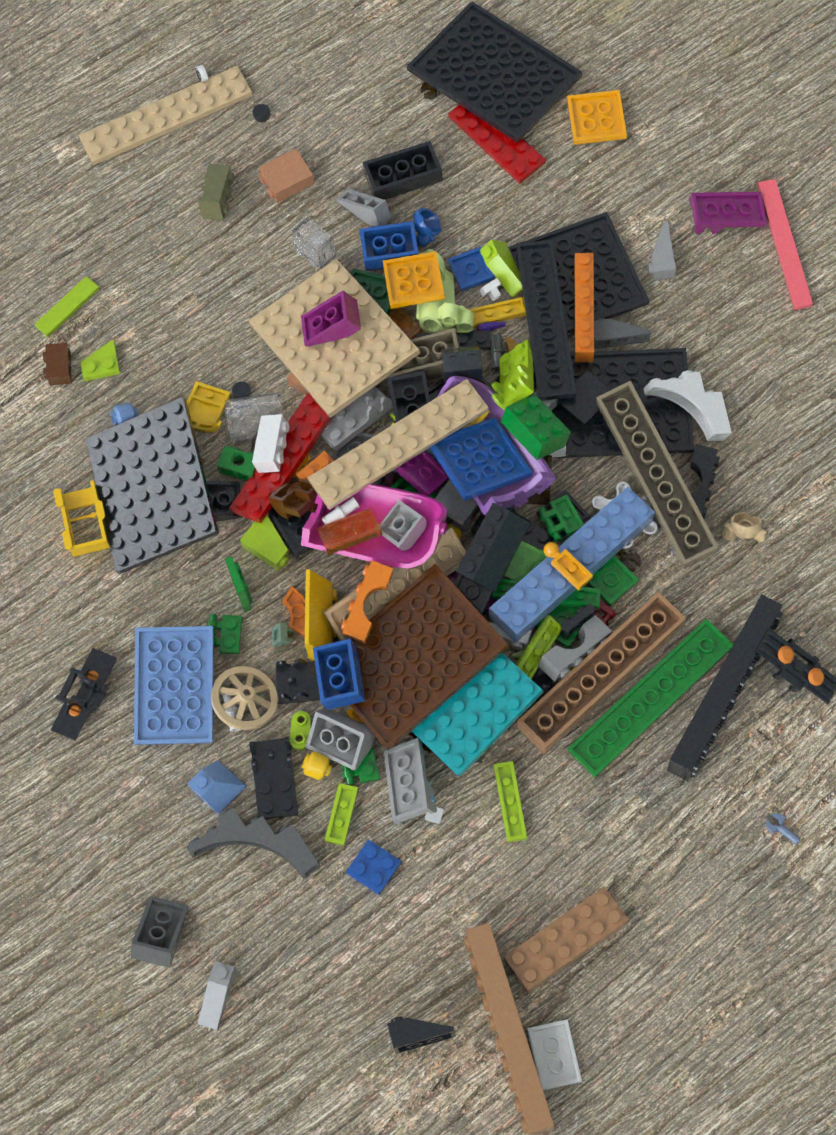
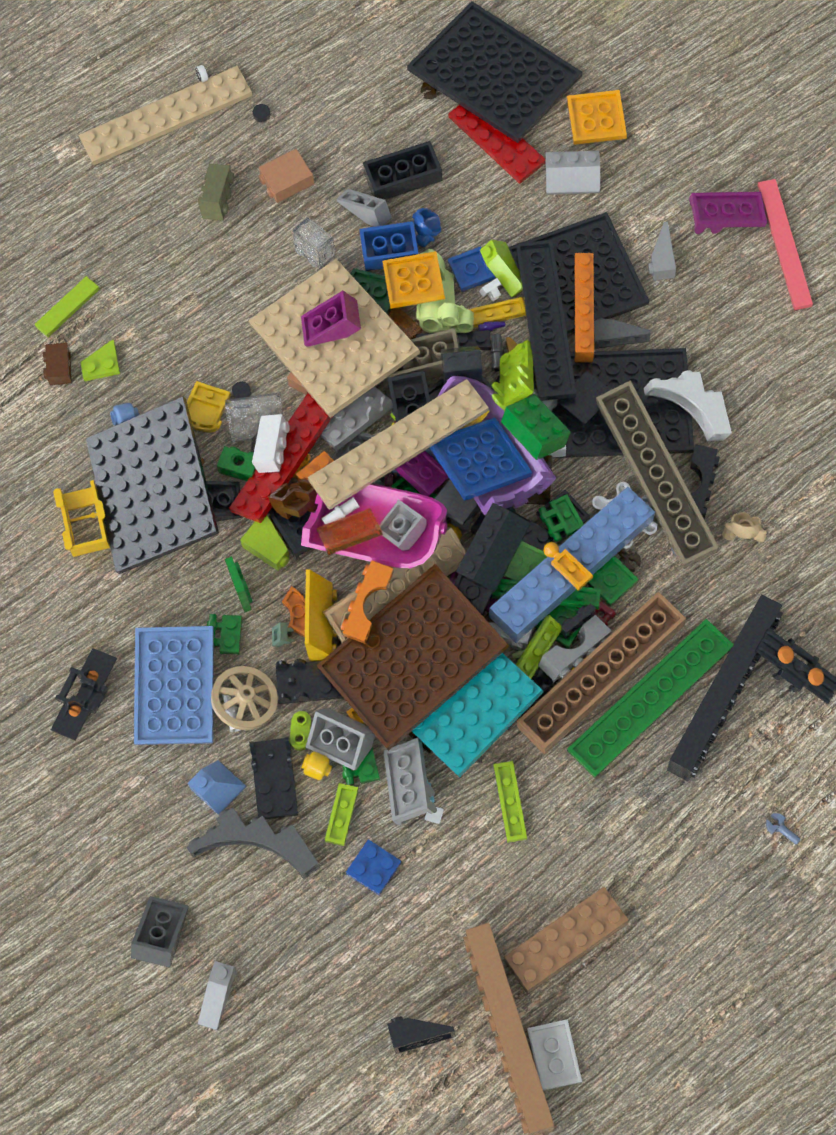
(338, 674): blue brick -> none
(572, 172): none -> light grey slope

